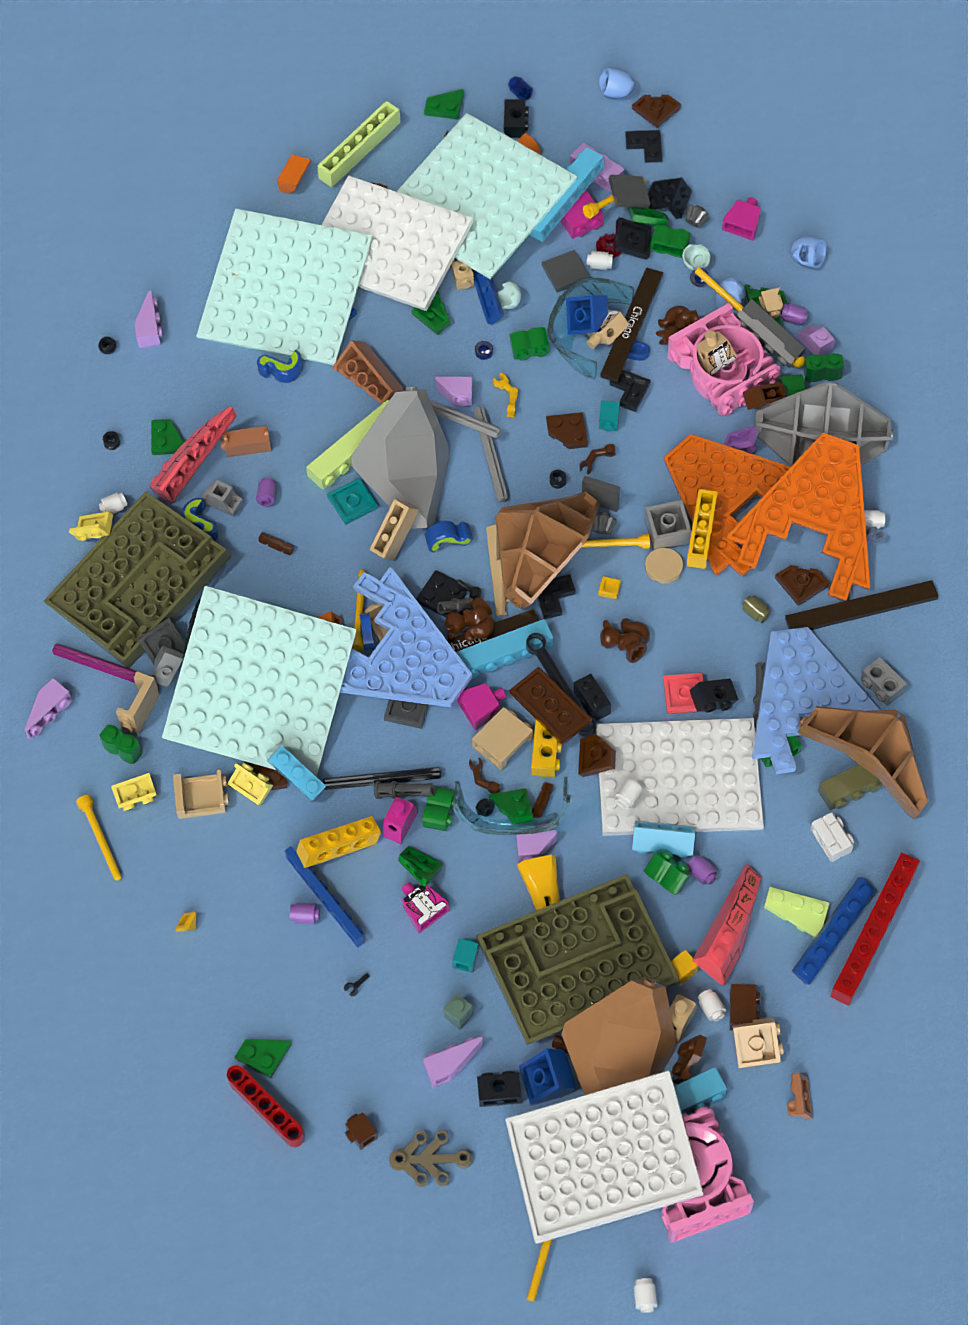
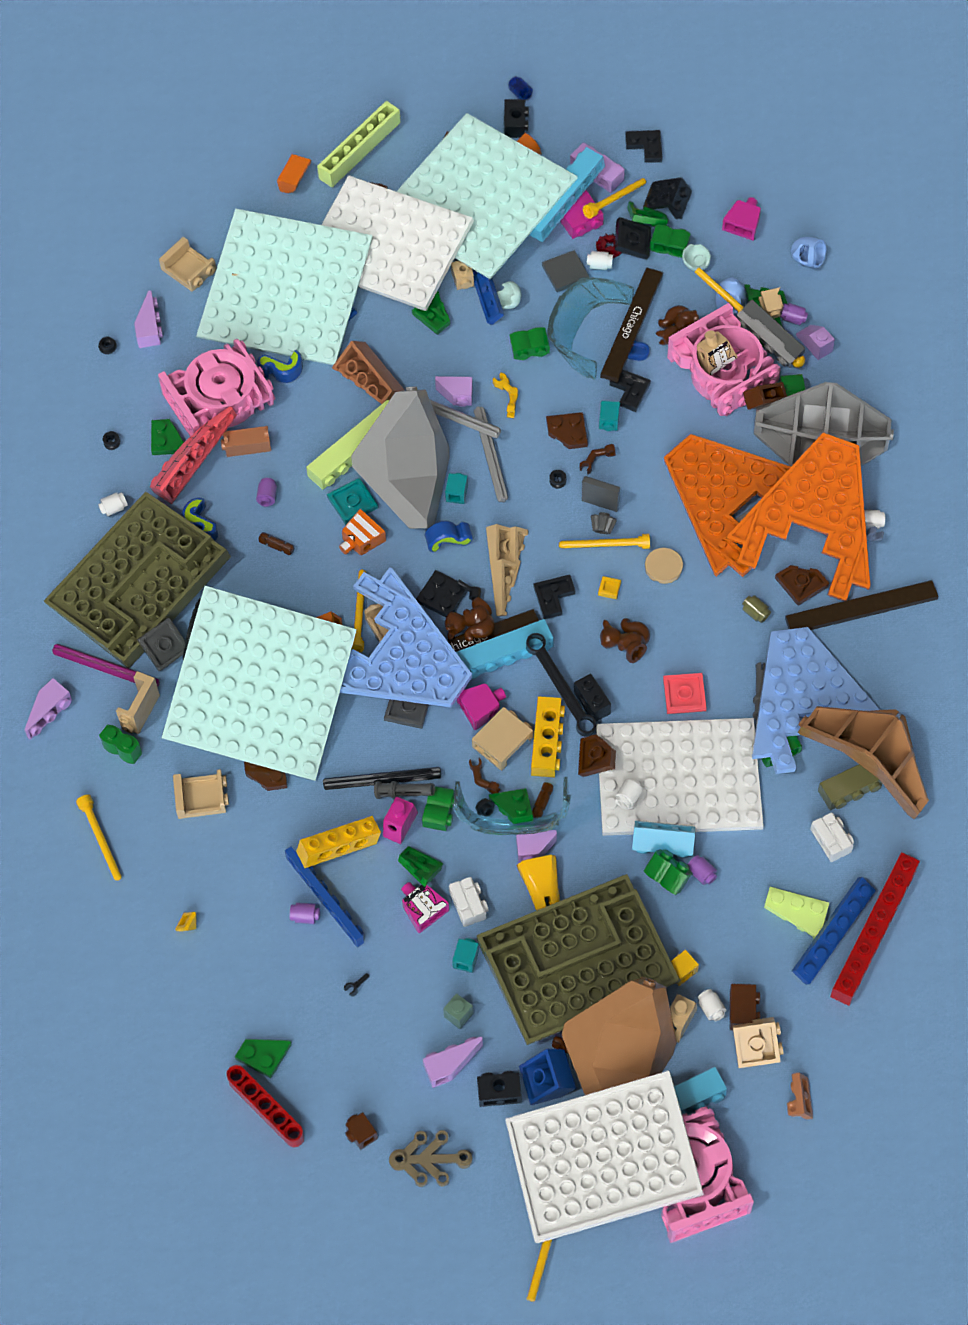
(92, 526): light yellow bracket -> none
(134, 791): light yellow bracket -> none
(166, 665): light grey brick -> none
(187, 265): none -> tan panel
(208, 371): none -> bright pink brick
(222, 498): light grey brick -> none
(249, 783): light yellow bracket -> none
(296, 773): medium azure brick -> none
(361, 534): none -> orange torso
(367, 631): blue beam -> none
(394, 529): tan brick -> none
(445, 105): green wing -> none
(455, 605): flat silver pin -> none
(456, 488): none -> teal brick
(467, 901): none -> white brick
(483, 350): clear blue tile -> none
(540, 541): medium nougat panel -> none
(550, 706): reddish brown tile -> none
(586, 313): blue slope -> none
(609, 330): tan torso -> none
(619, 83): light blue piece -> none
(629, 191): dark grey tile -> none
(645, 1295): white brick -> none
(656, 109): reddish brown plate -> none
(667, 525): light grey brick -> none
(689, 1054): reddish brown plate -> none
(696, 215): dark grey piece -> none
(696, 280): clear blue tile -> none
(702, 529): yellow brick -> none
(713, 695): black brick -> none
(729, 930): coral wedge -> none
(743, 439): medium lavender tile -> none
(823, 367): green brick -> none
(887, 679): light grey brick -> none

